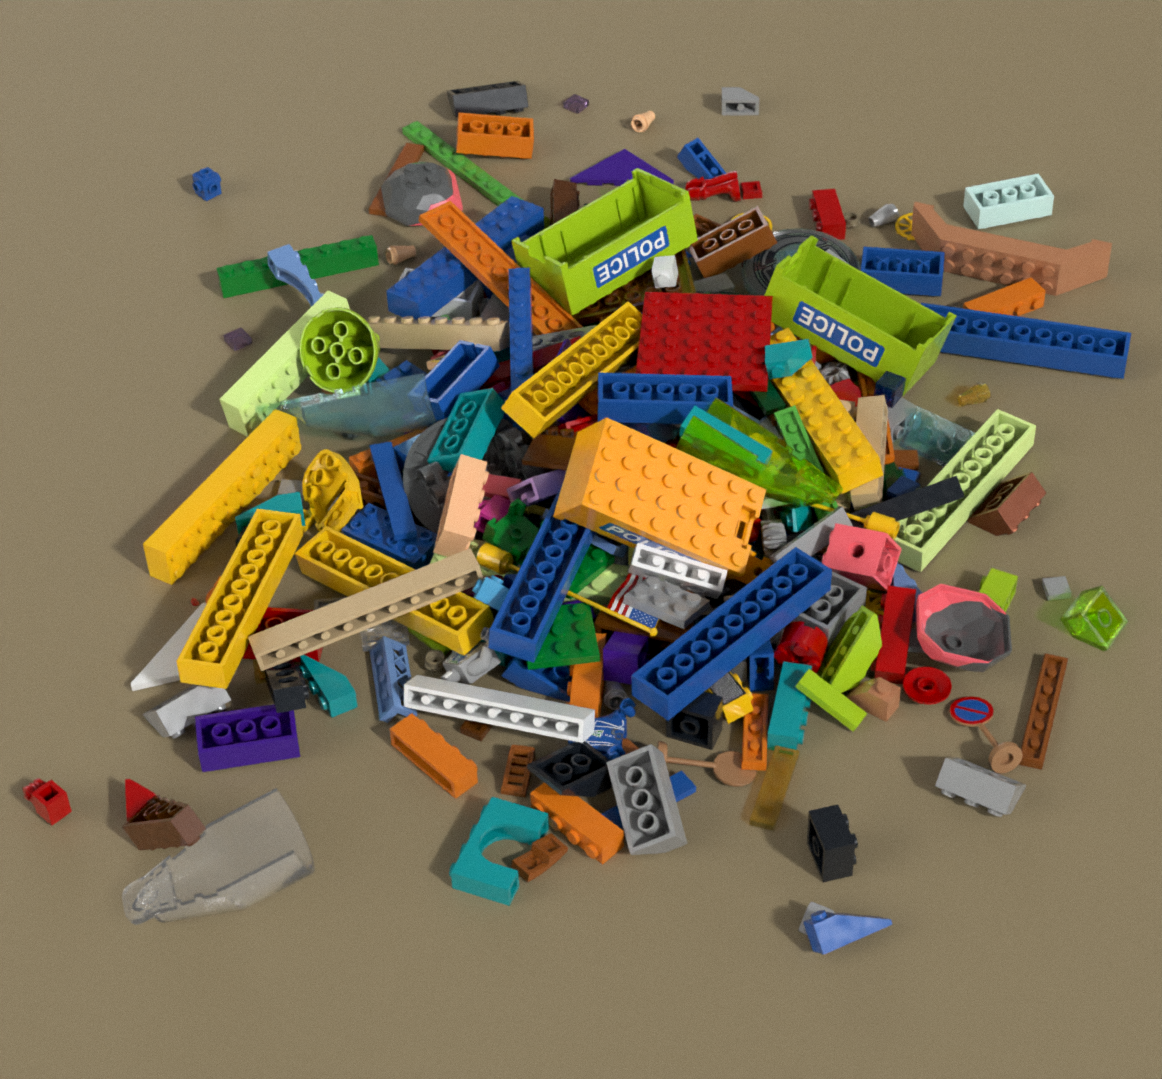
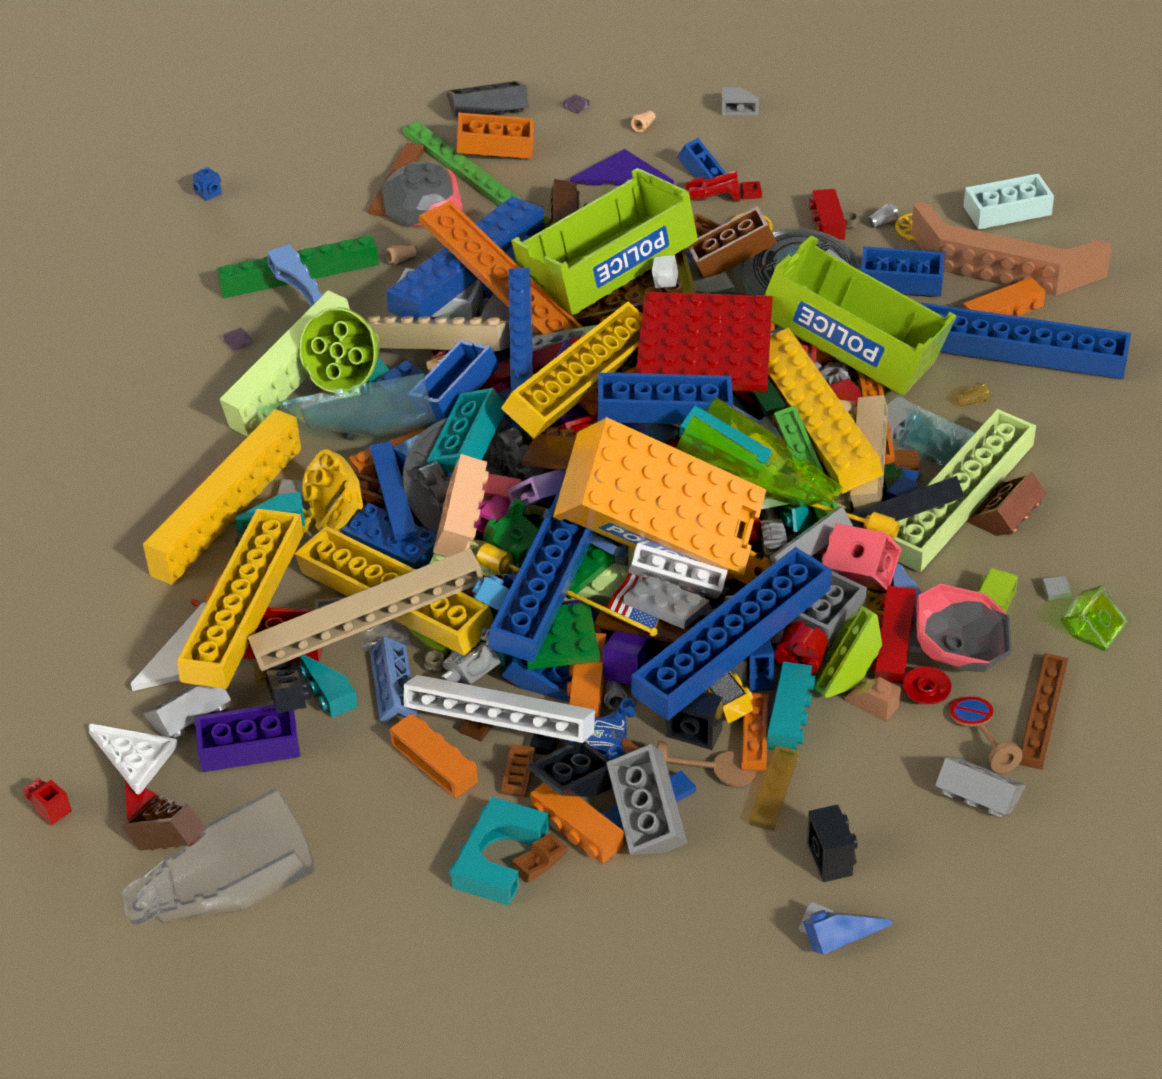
(134, 753): none -> white tile
(544, 744): none -> black tile
(786, 357): teal slope -> none
(831, 700): lime tile -> none
(891, 387): brick -> none

